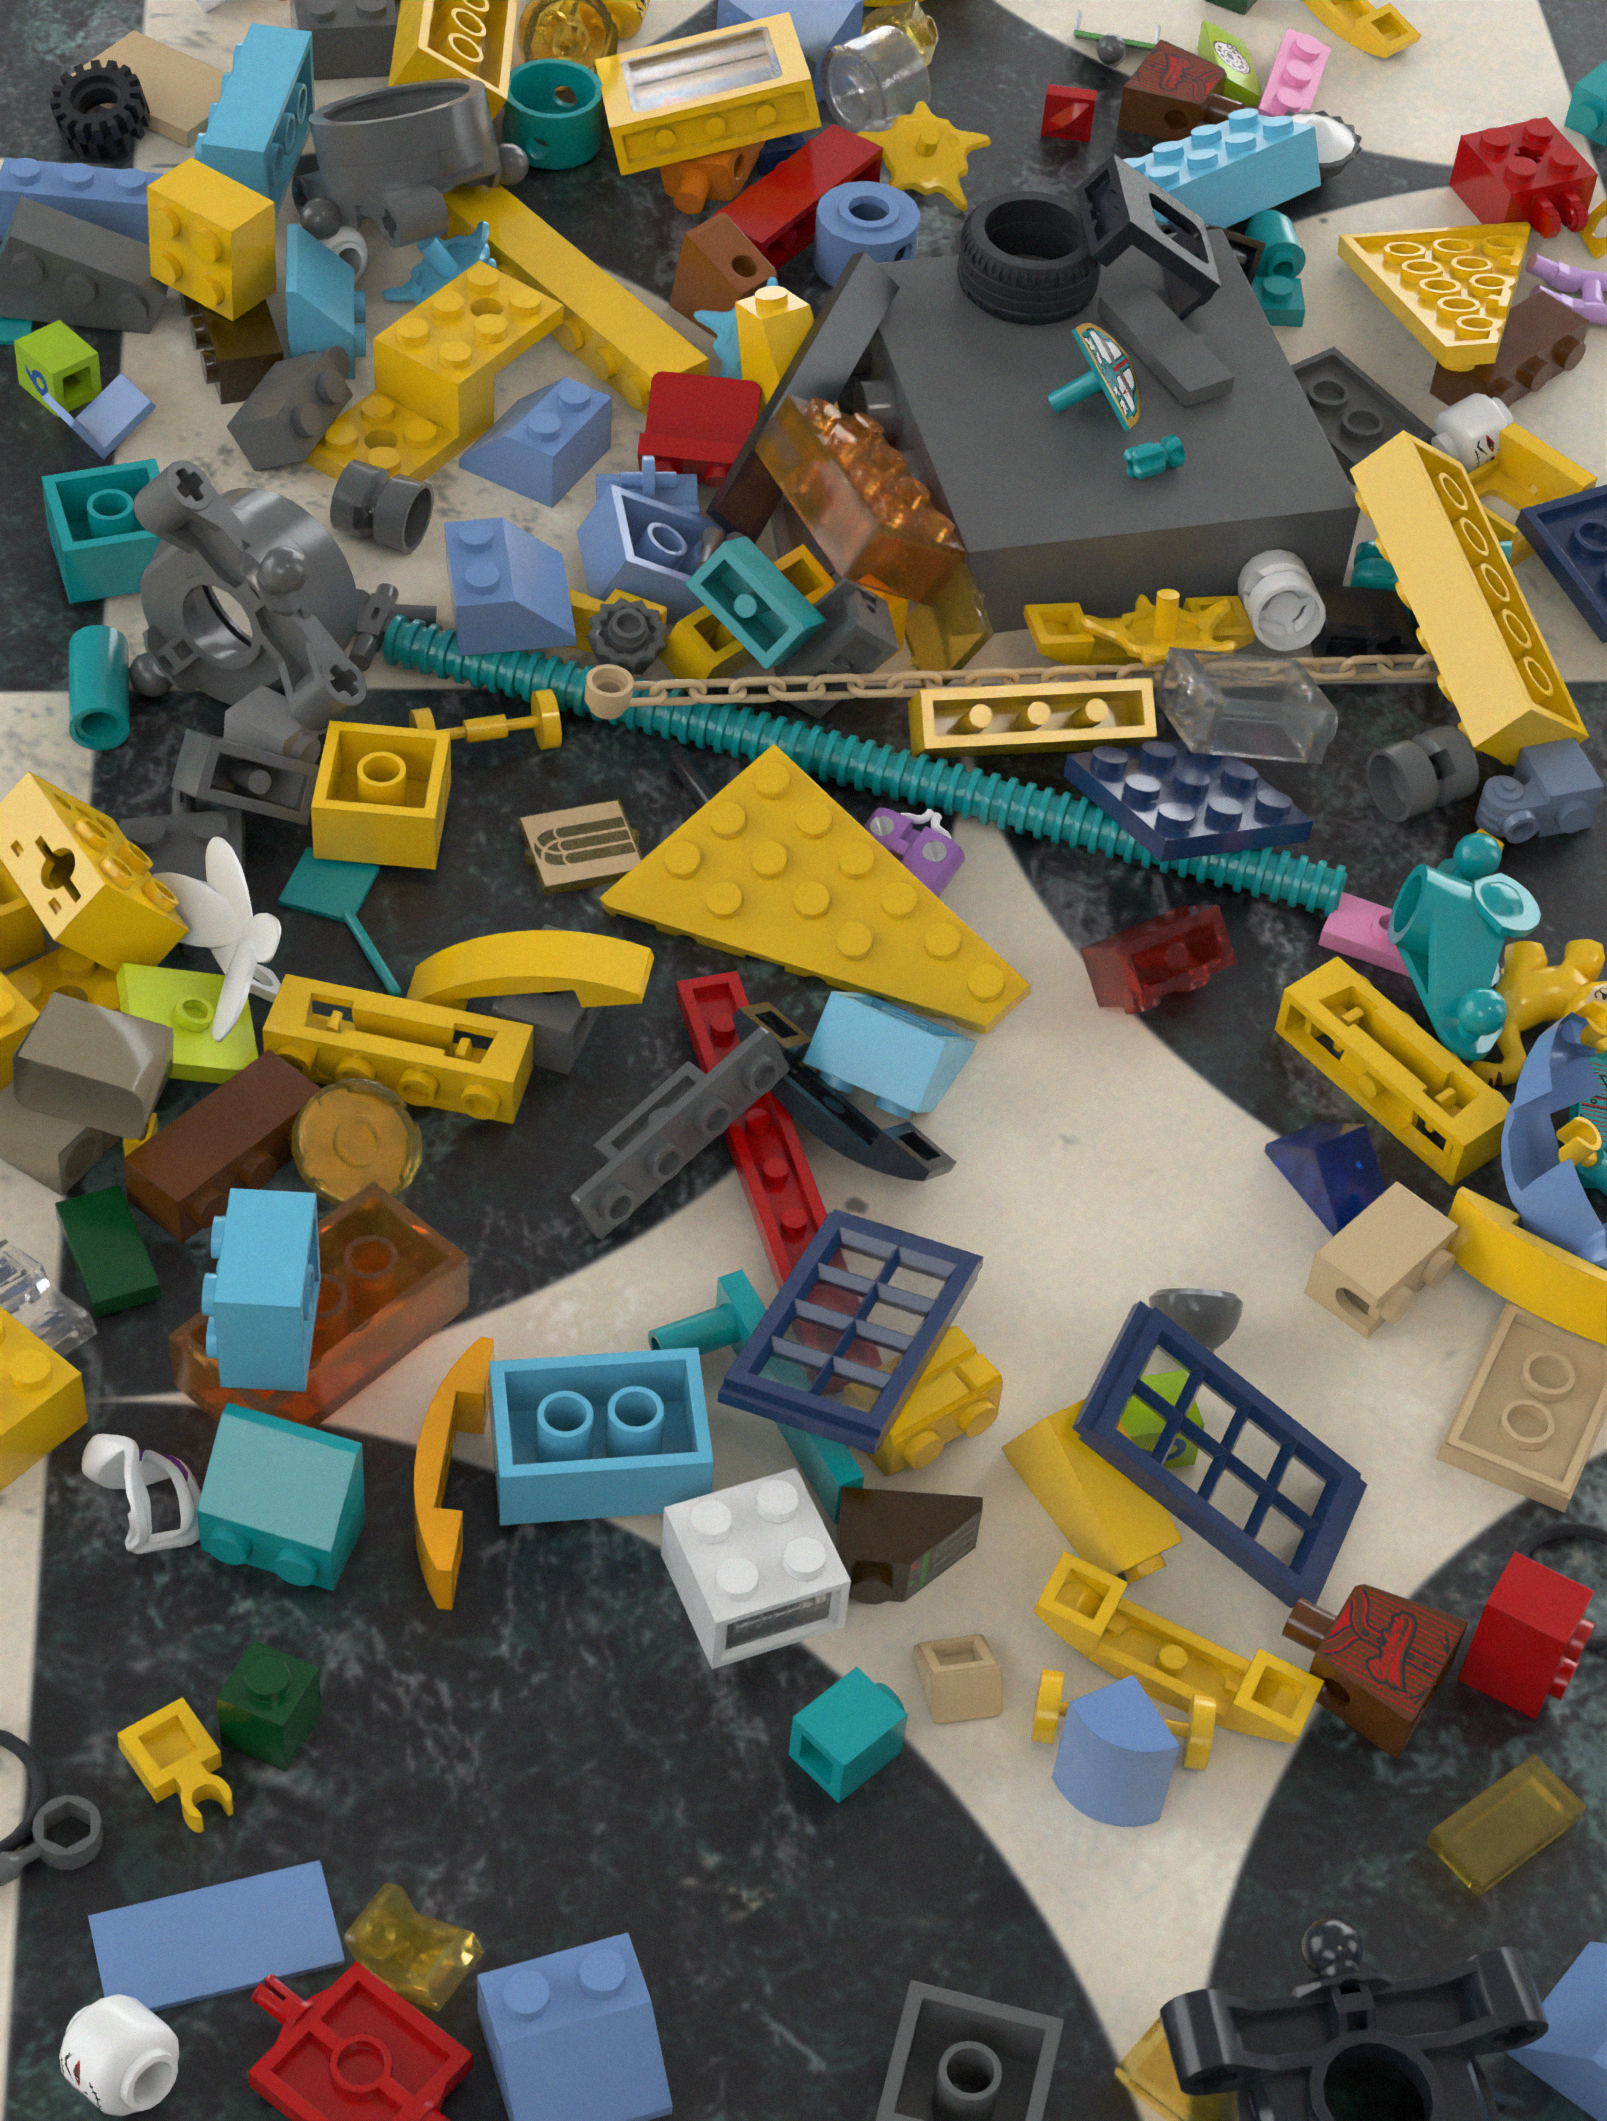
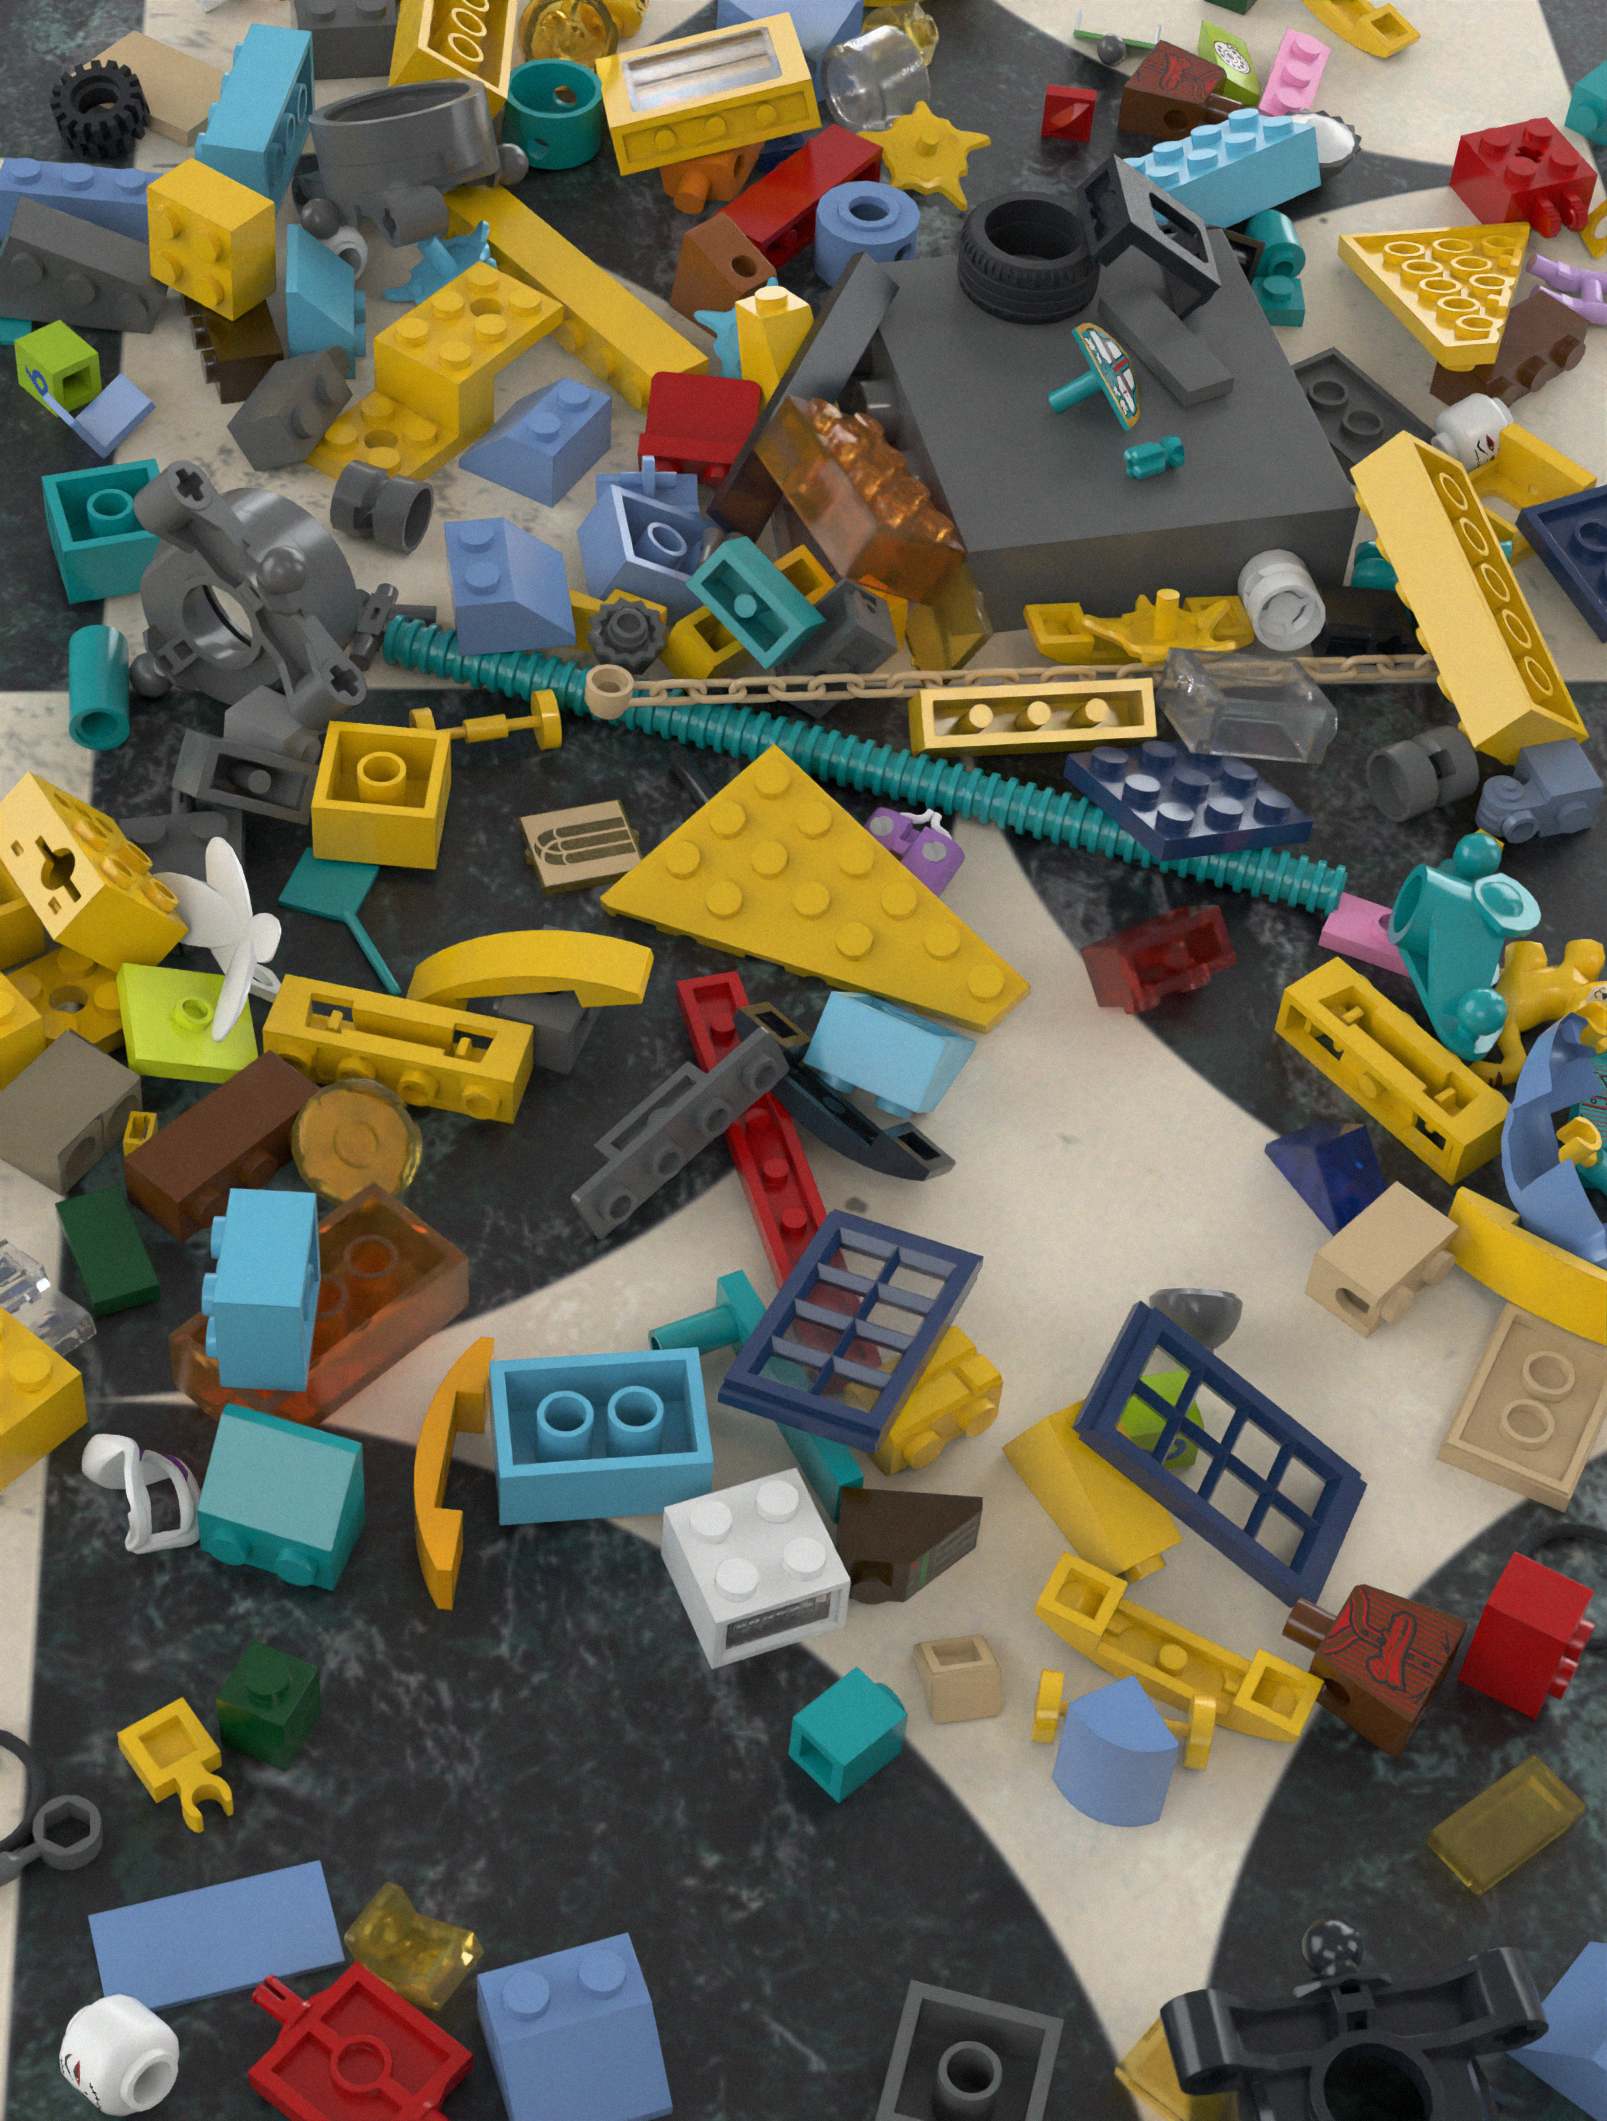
(93, 1066): dark tan piece -> none

